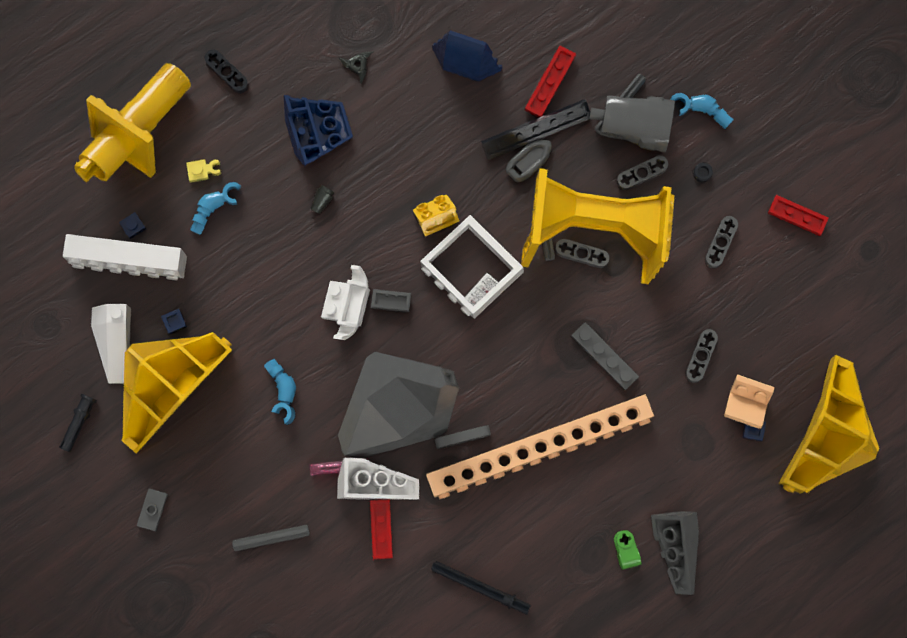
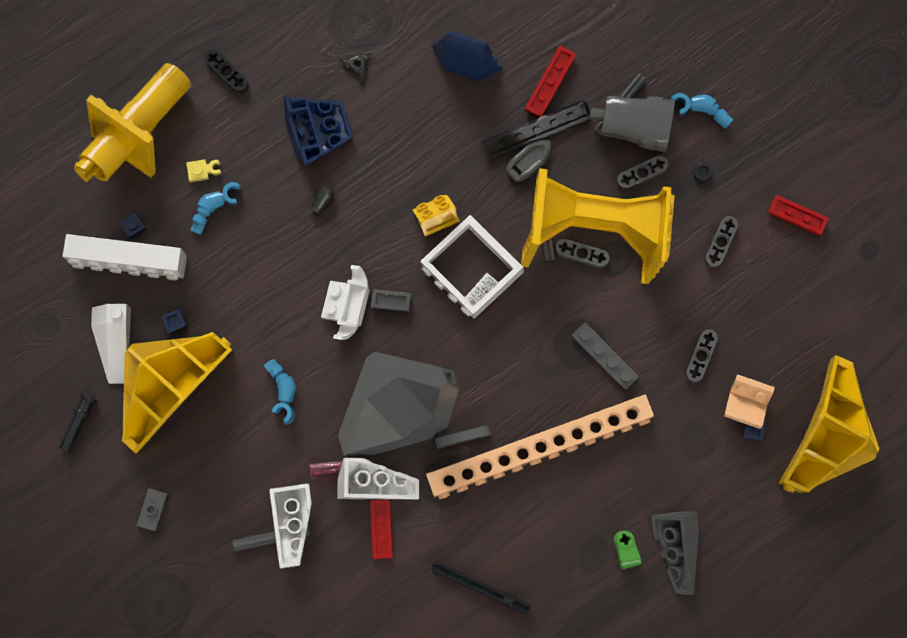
(290, 515): none -> white wedge

